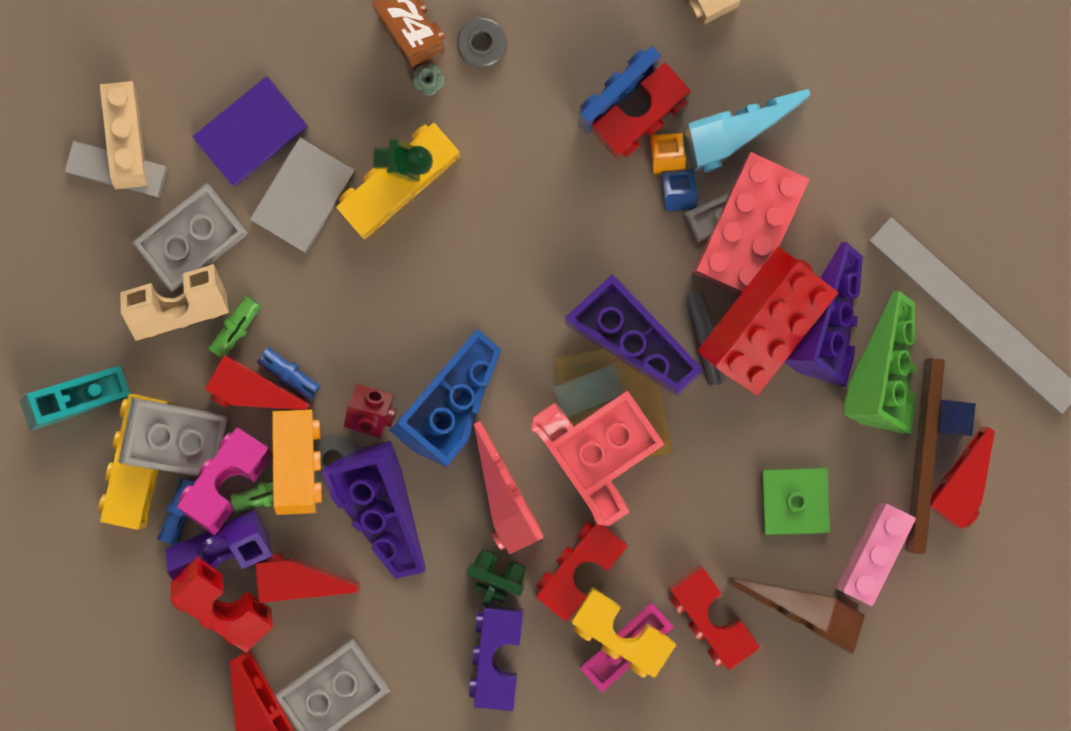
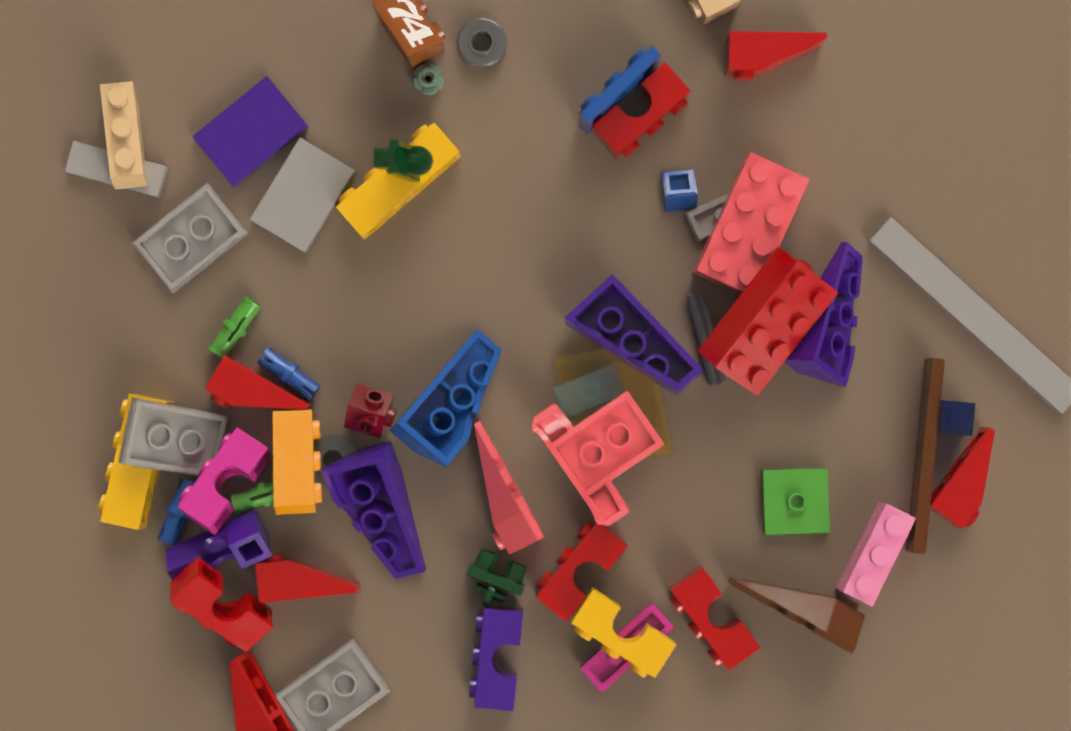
(73, 397): teal slope -> none
(152, 314): tan arch -> none
(667, 153): light orange slope -> none
(721, 135): medium azure wedge -> none
(758, 52): none -> red slope
(881, 383): bright green wedge -> none

